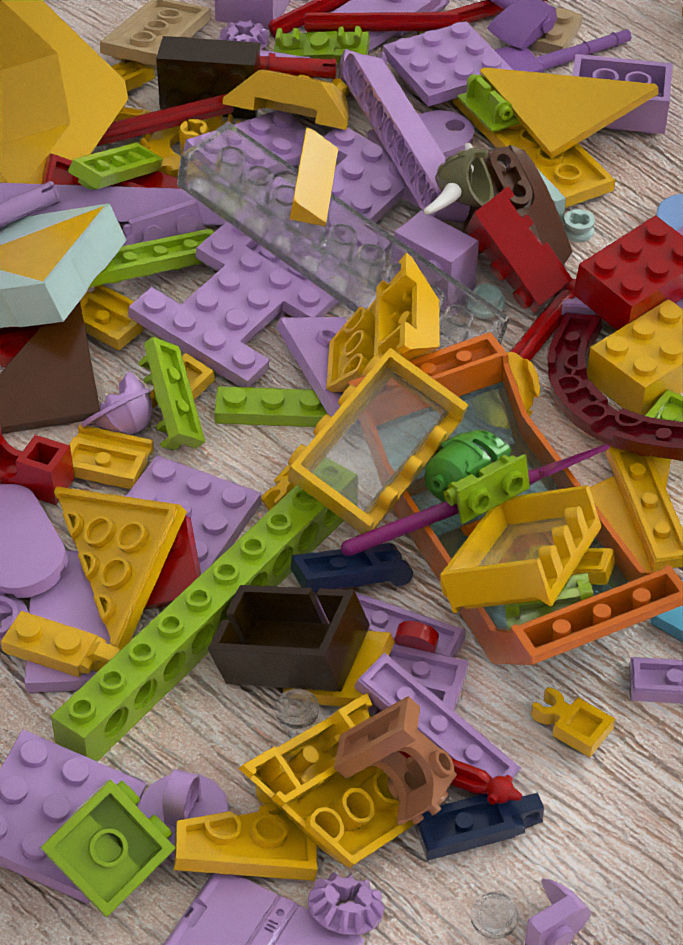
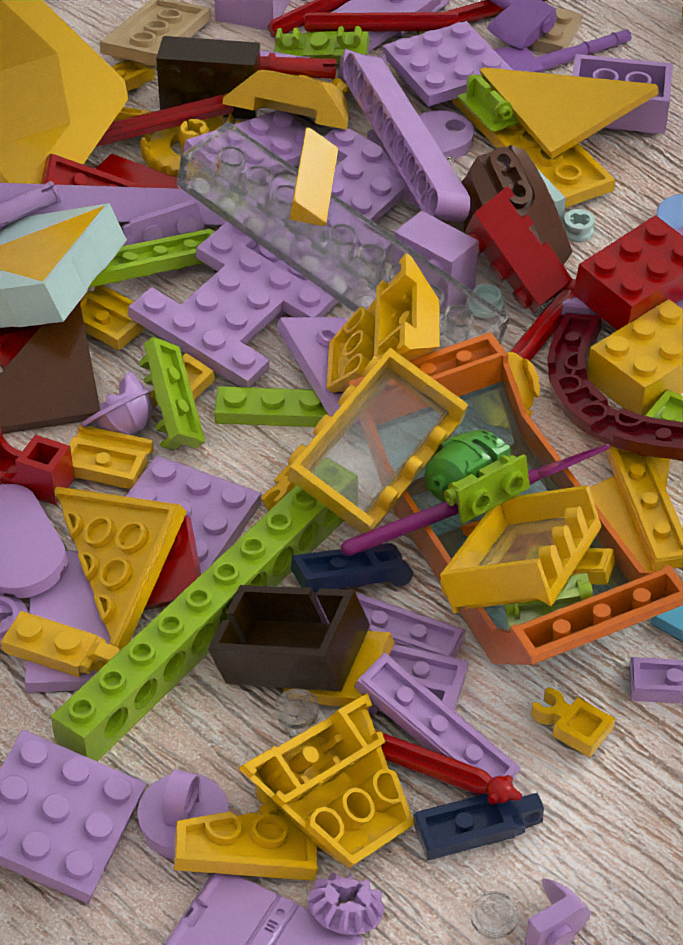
(109, 846): lime plate -> none
(114, 166): lime plate -> none
(246, 32): lavender gear -> none
(415, 781): nougat tile -> none
(417, 636): red tile -> none
(463, 180): olive helmet -> none

